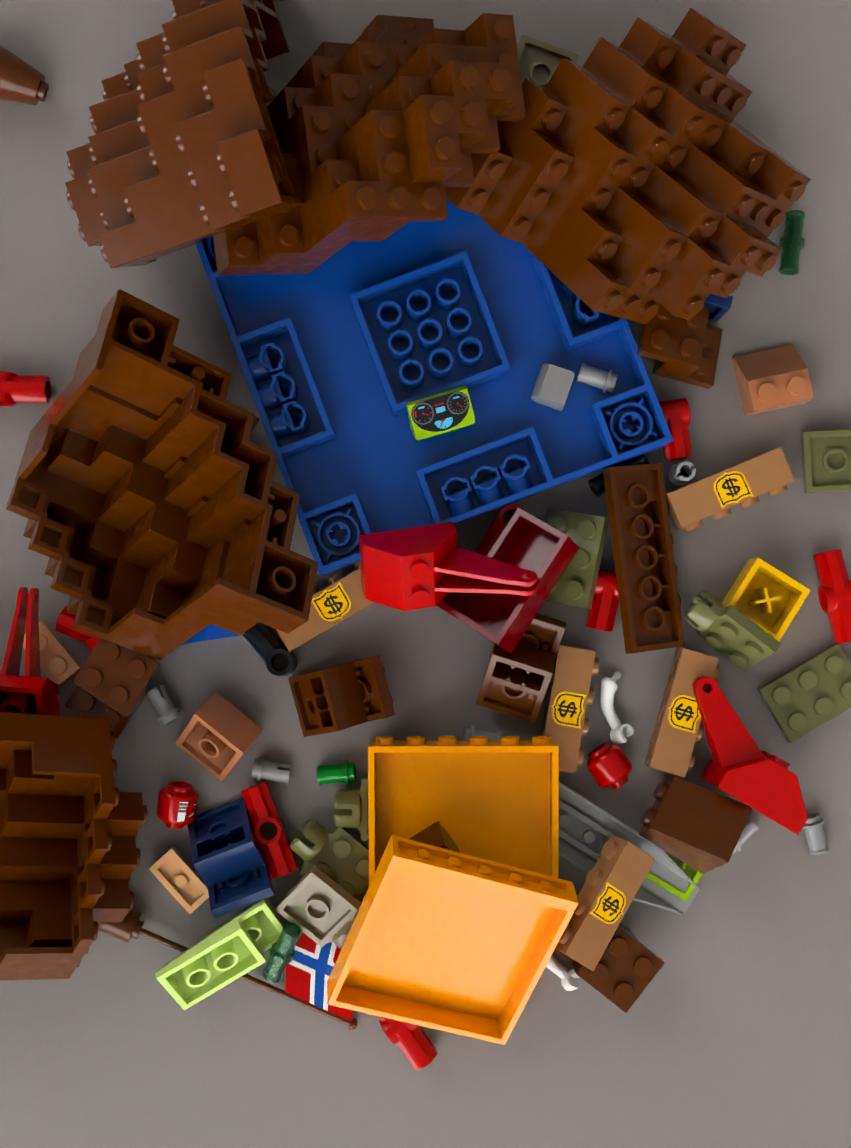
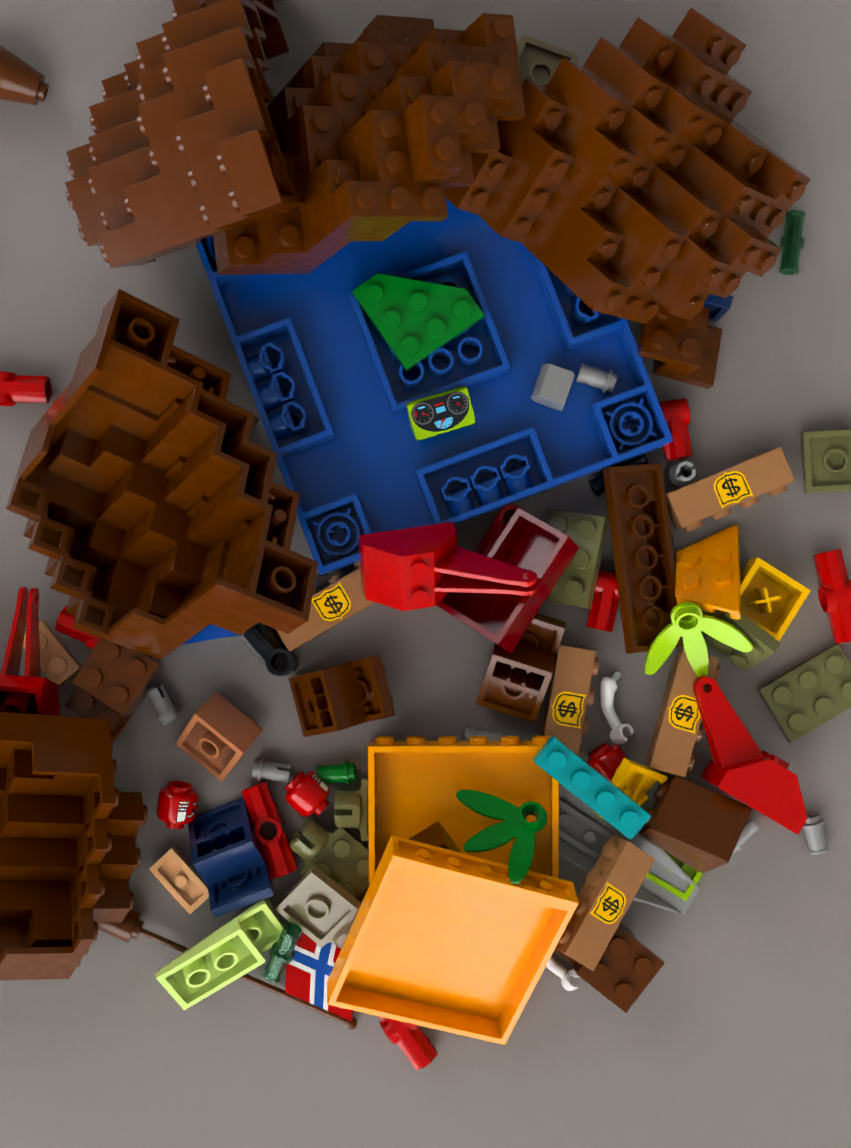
(307, 794): none -> red head
(416, 314): none -> green plate
(501, 833): none -> green plant
(591, 787): none -> teal plate
(636, 779): none -> yellow wing
(689, 623): none -> lime plant
(711, 573): none -> light orange wing
(772, 380): nougat slope -> none

